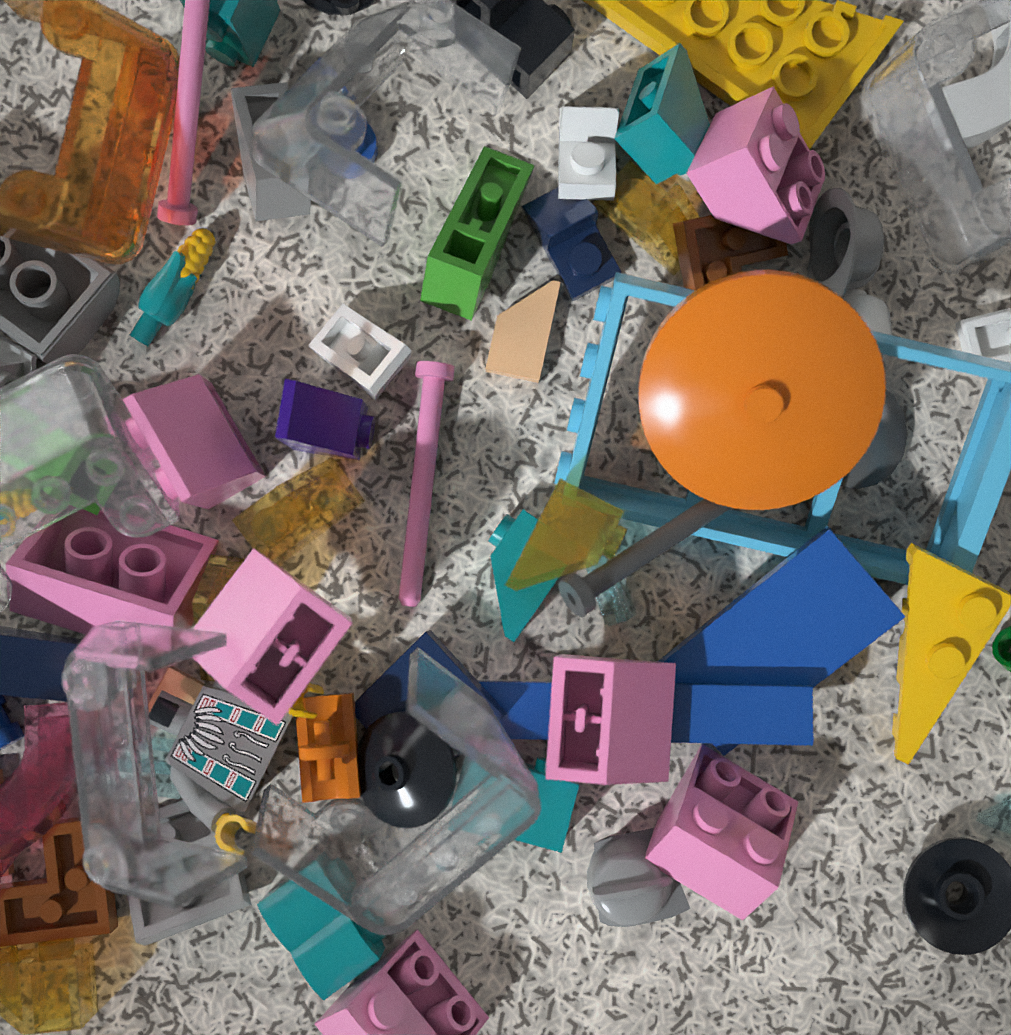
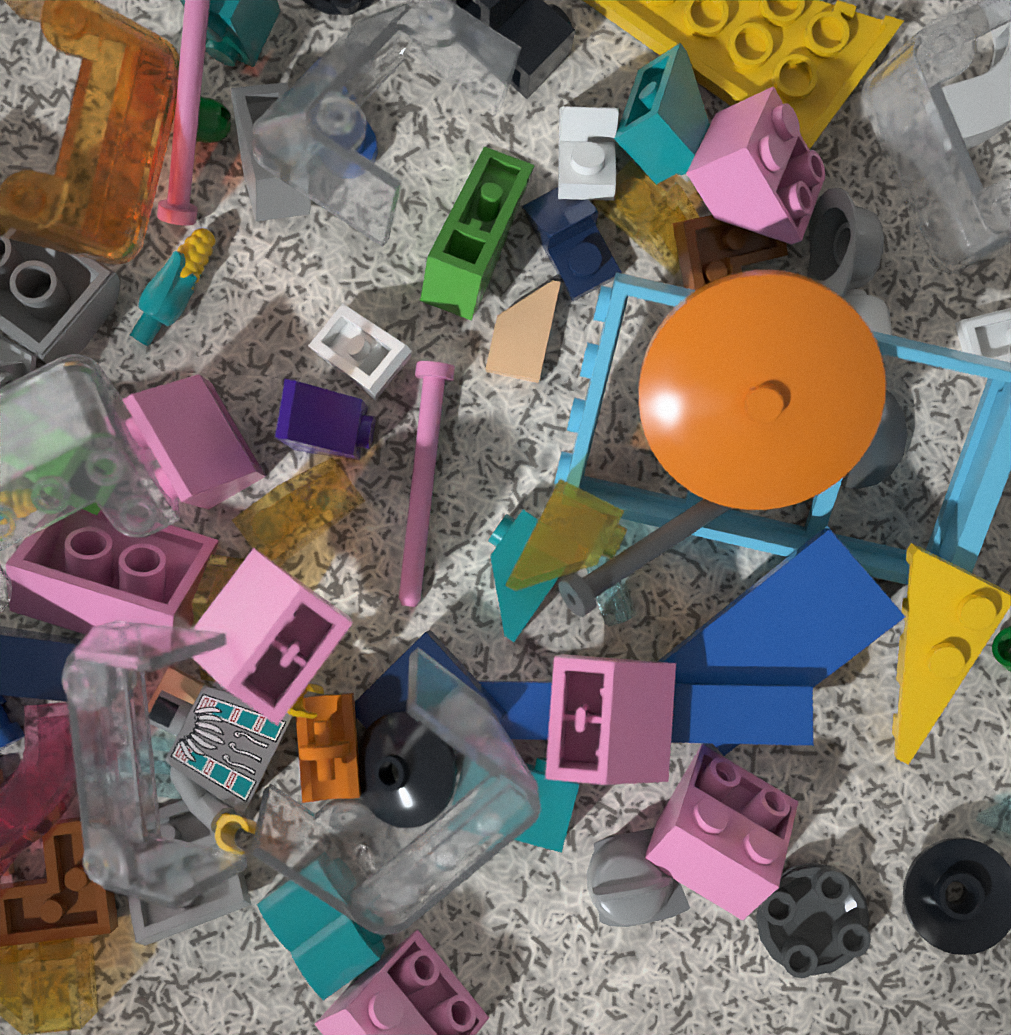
(212, 121): none -> green hinge
(814, 920): none -> dark grey dish

